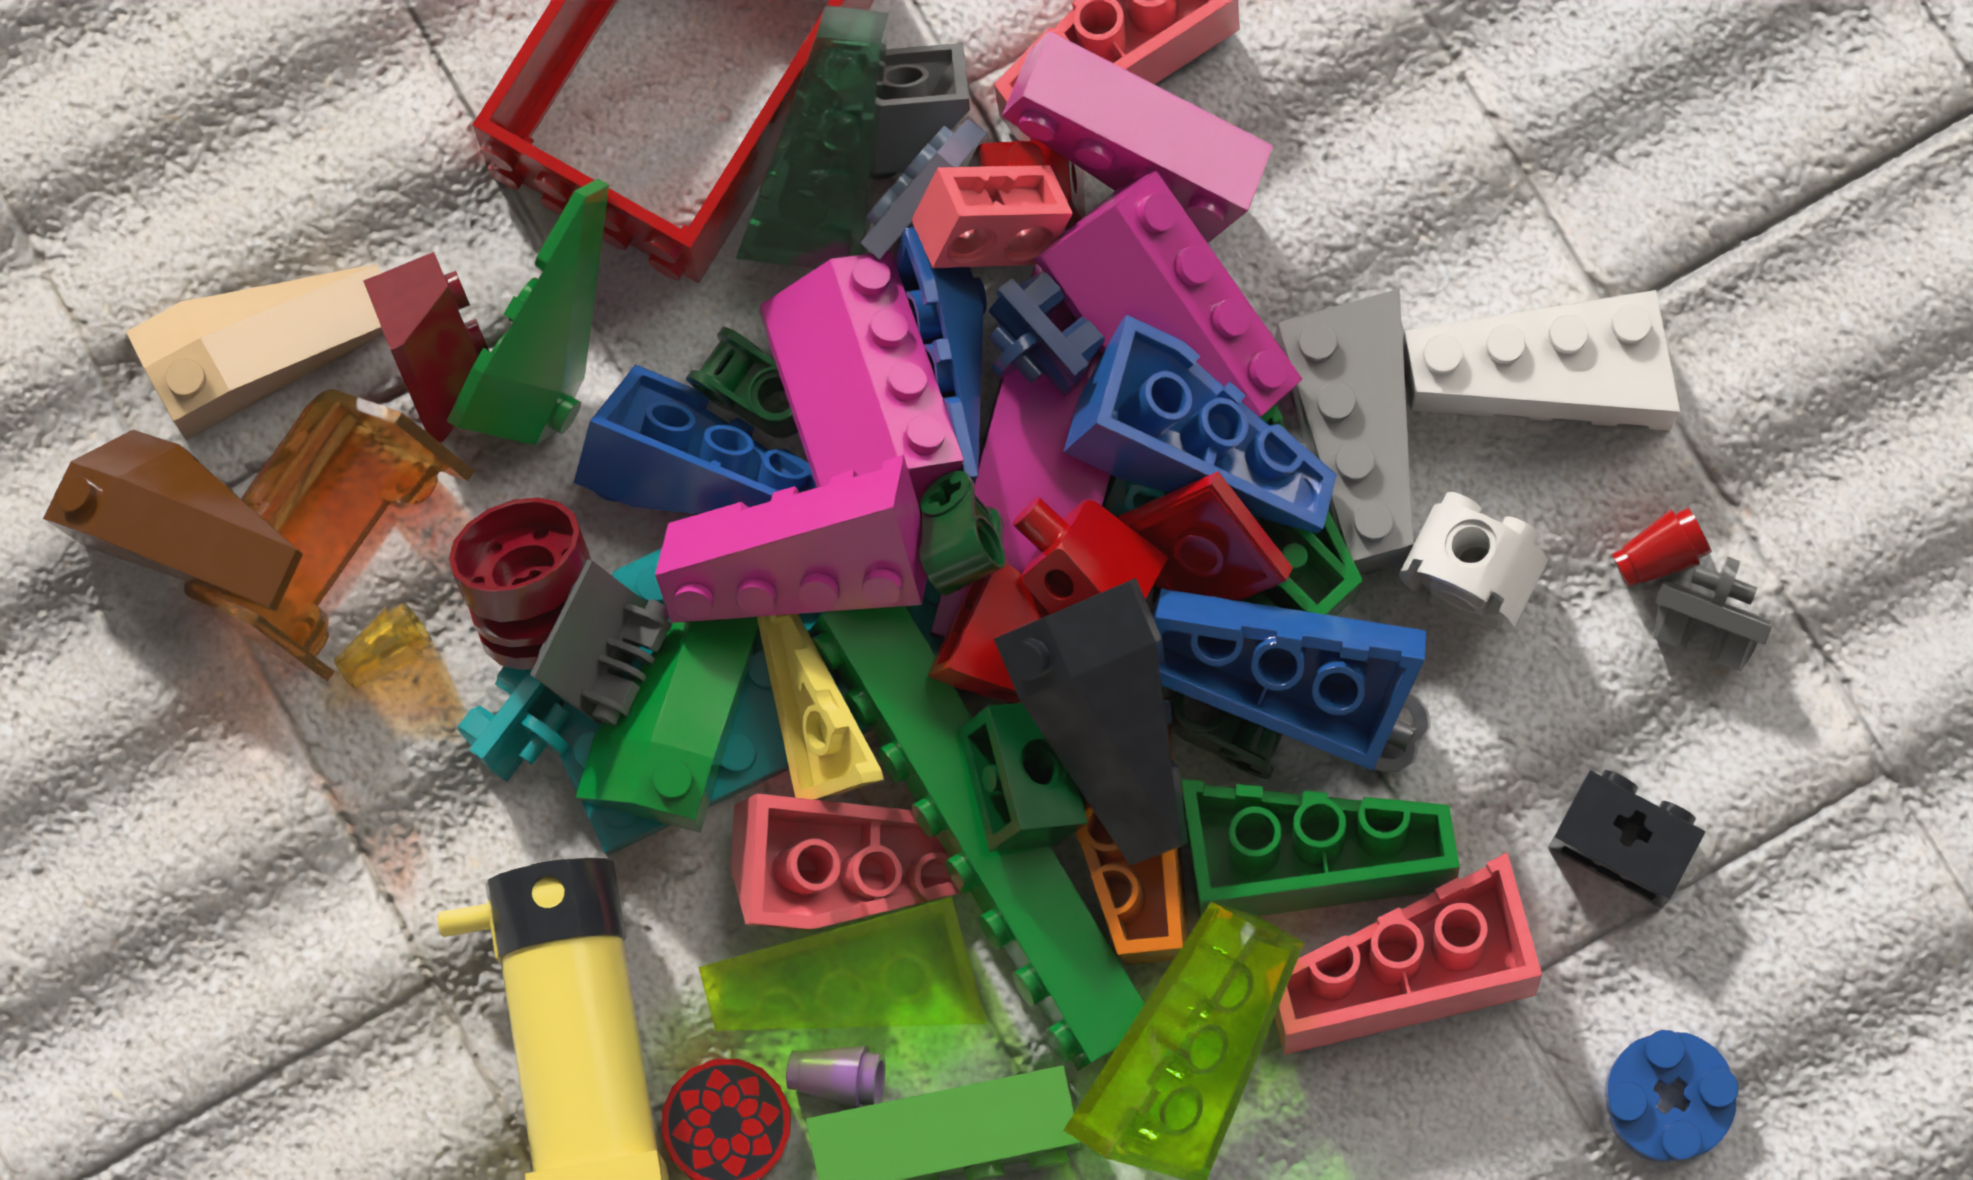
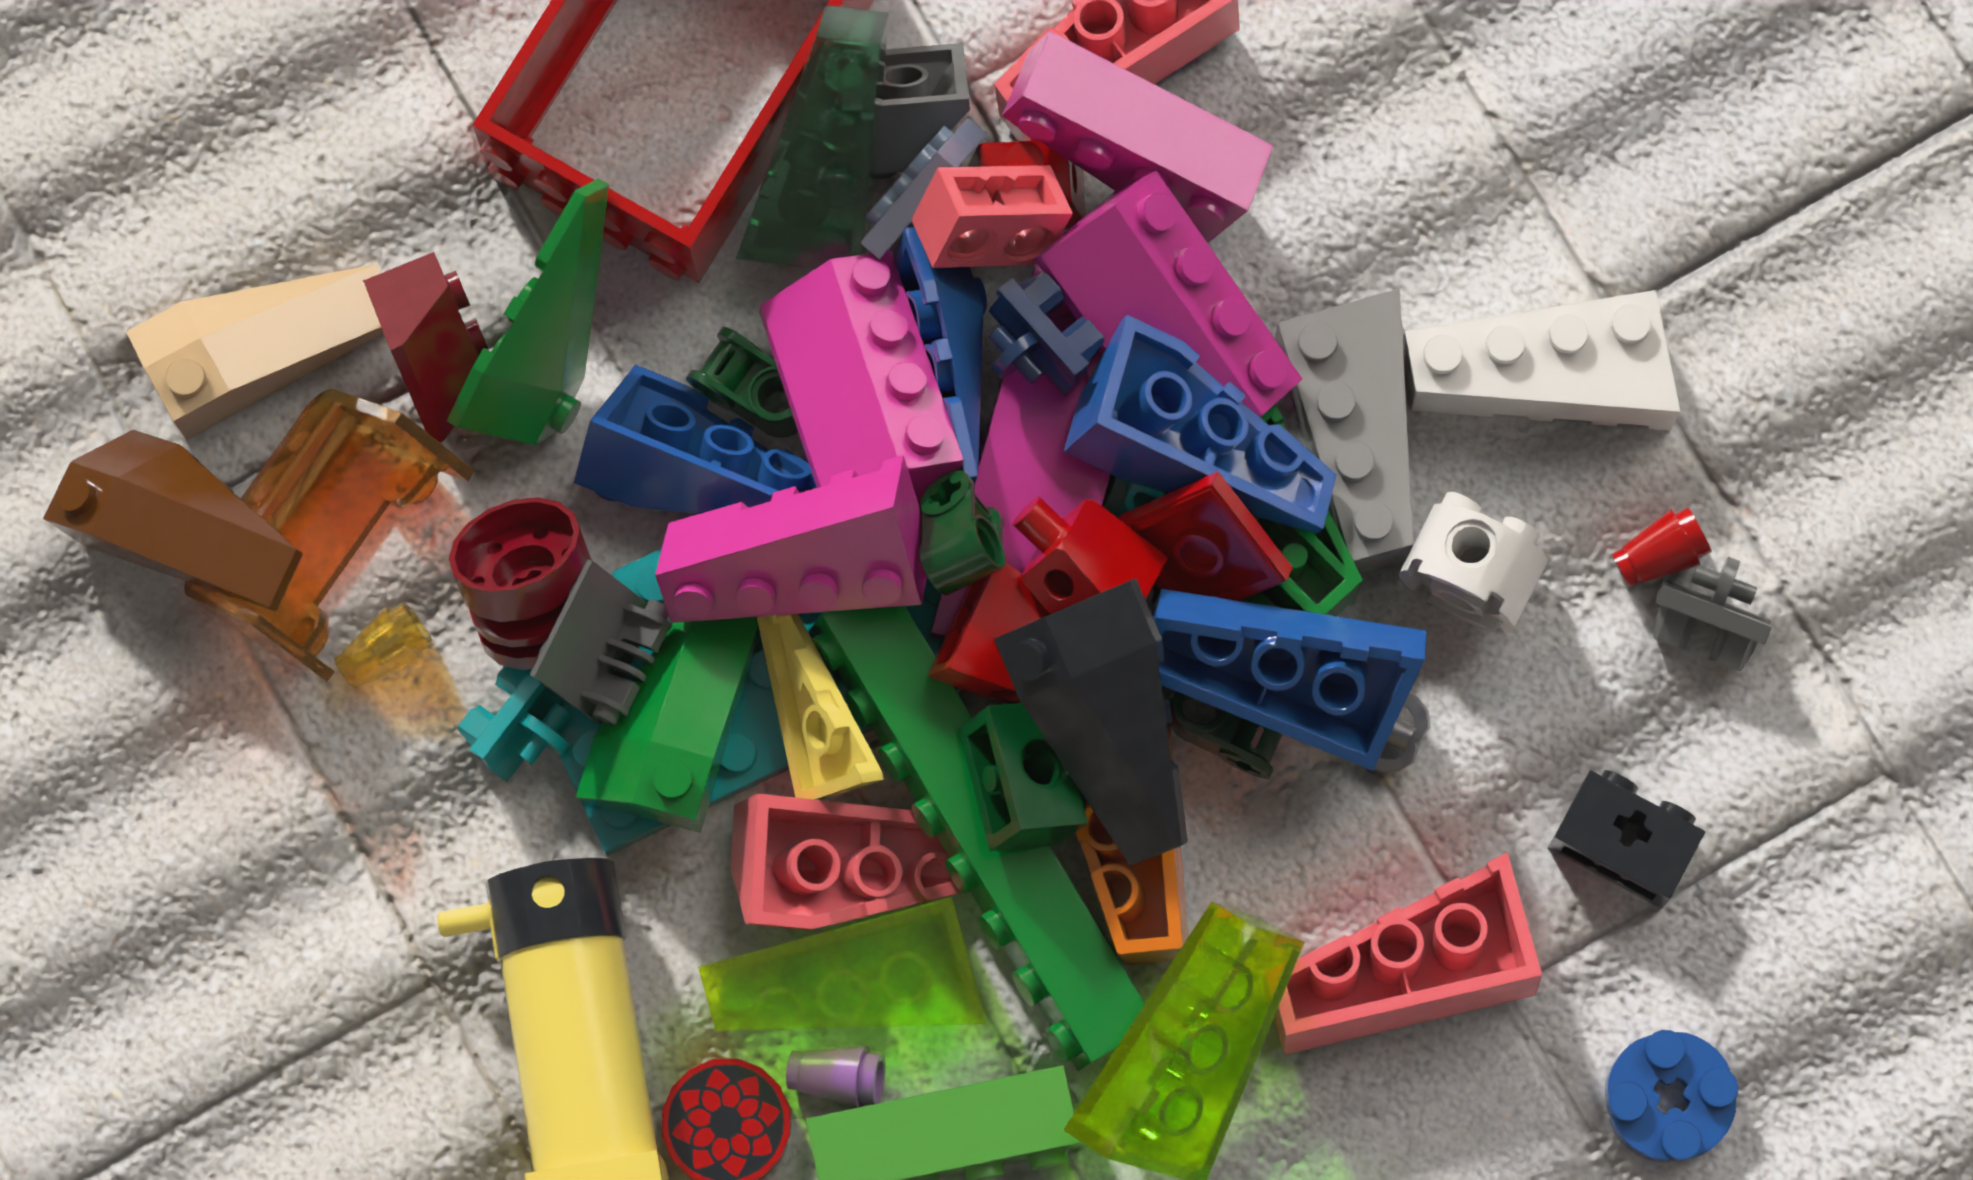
(1311, 849): green wedge -> none

